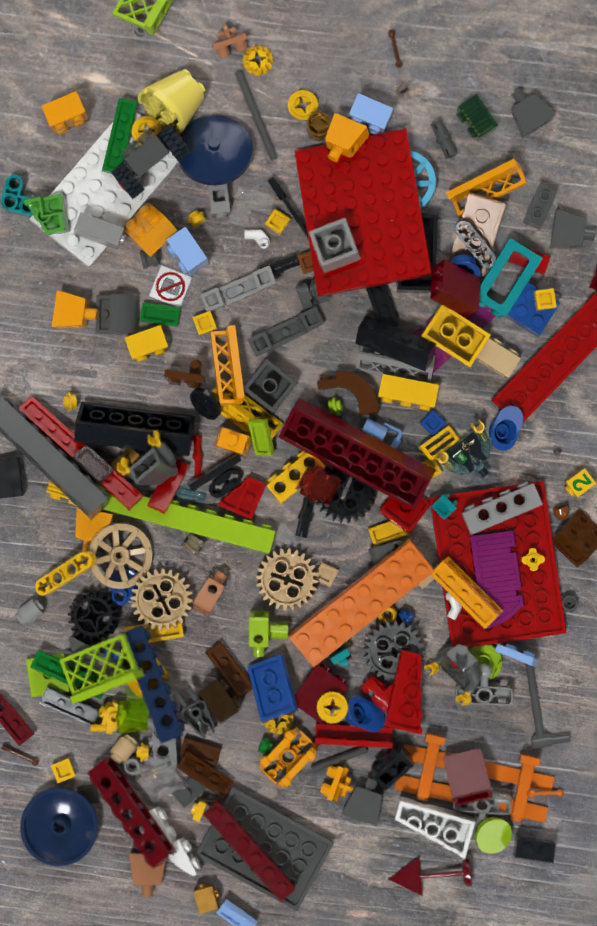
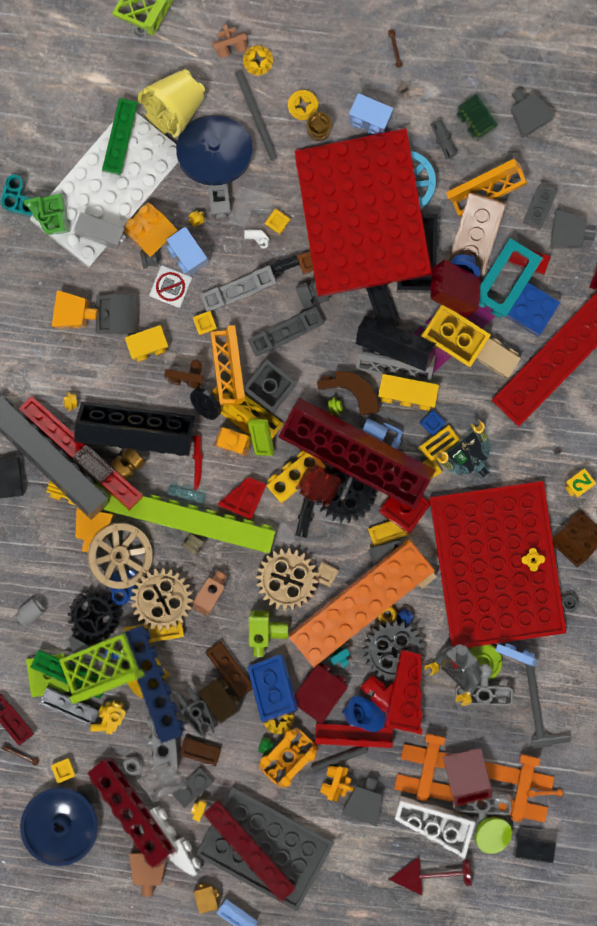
(65, 113): light orange brick -> none
(65, 572): yellow beam -> none
(123, 749): tan brick -> none
(132, 716): clear neon green piece -> none
(140, 125): yellow gear -> none
(142, 752): yellow plate -> none
(145, 155): brick -> none
(154, 466): dark grey torso -> none
(160, 314): green tile -> none
(166, 491): red tile -> none
(205, 774): reddish brown tile -> none
(214, 472): black tile -> none
(228, 487): black beam -> none
(282, 197): black piece -> none
(325, 714): yellow gear -> none
(334, 245): light grey brick -> none
(345, 137): light orange torso -> none
(392, 766): black brick -> none
(444, 506): teal tile -> none
(455, 607): white arm -> none
(466, 592): light orange fence -> none
(471, 228): beam -> none
(498, 571): magenta piece -> none
(506, 428): blue piece -> none
(531, 501): light grey brick -> none
(544, 299): yellow plate -> none
(561, 512): dark orange hinge -> none

